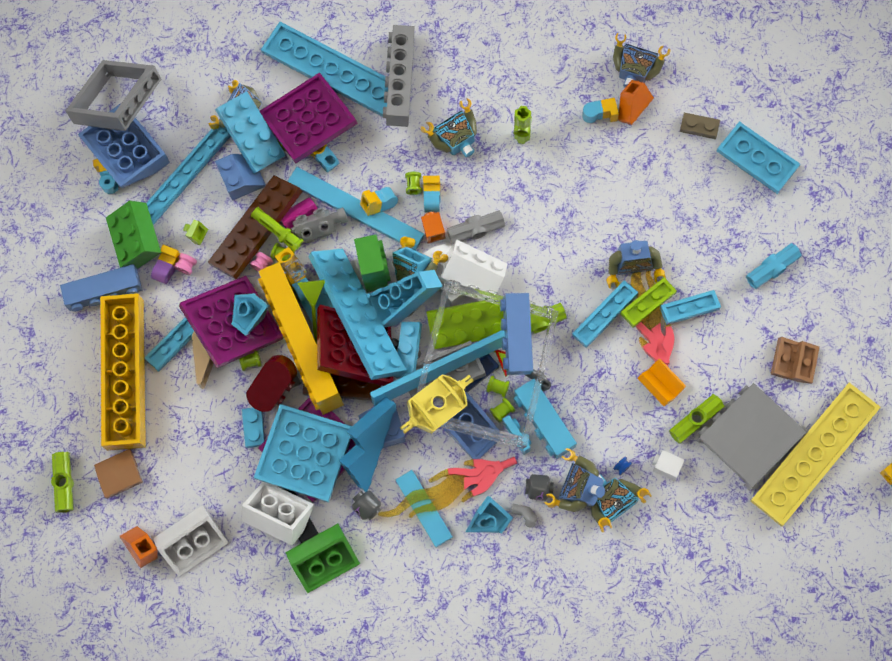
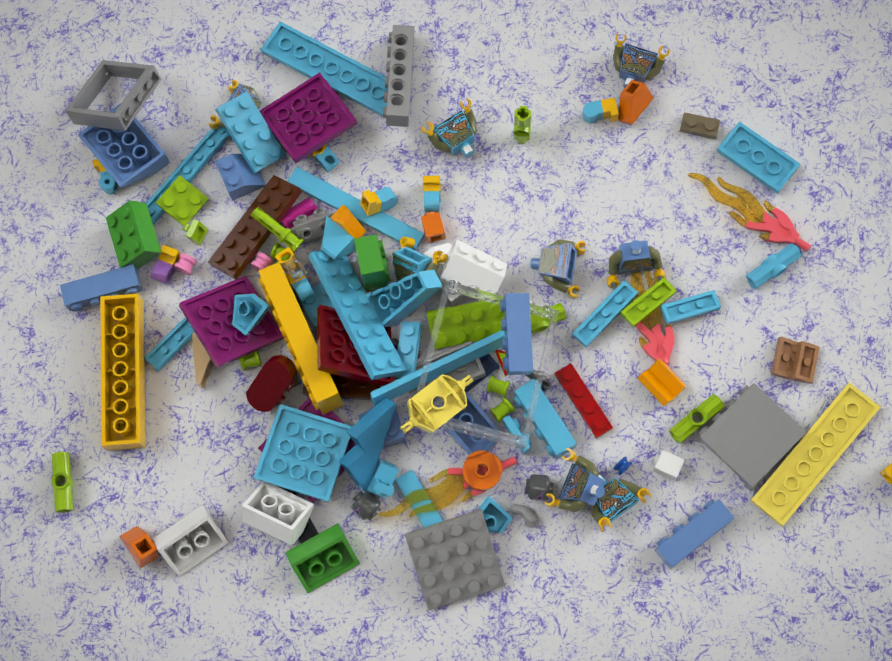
(118, 473): medium nougat slope -> none
(182, 201): none -> lime plate
(253, 427): medium azure plate -> none
(312, 291): lime piece -> none
(336, 240): none -> medium azure slope
(348, 222): none -> light orange panel
(383, 479): none -> medium azure brick
(413, 183): lime bush -> none
(454, 559): none -> light grey plate
(471, 466): none -> orange plate
(476, 226): light grey piece -> none
(558, 264): none -> torso
(583, 401): none -> red plate
(694, 534): none -> medium blue brick
(756, 218): none -> piece

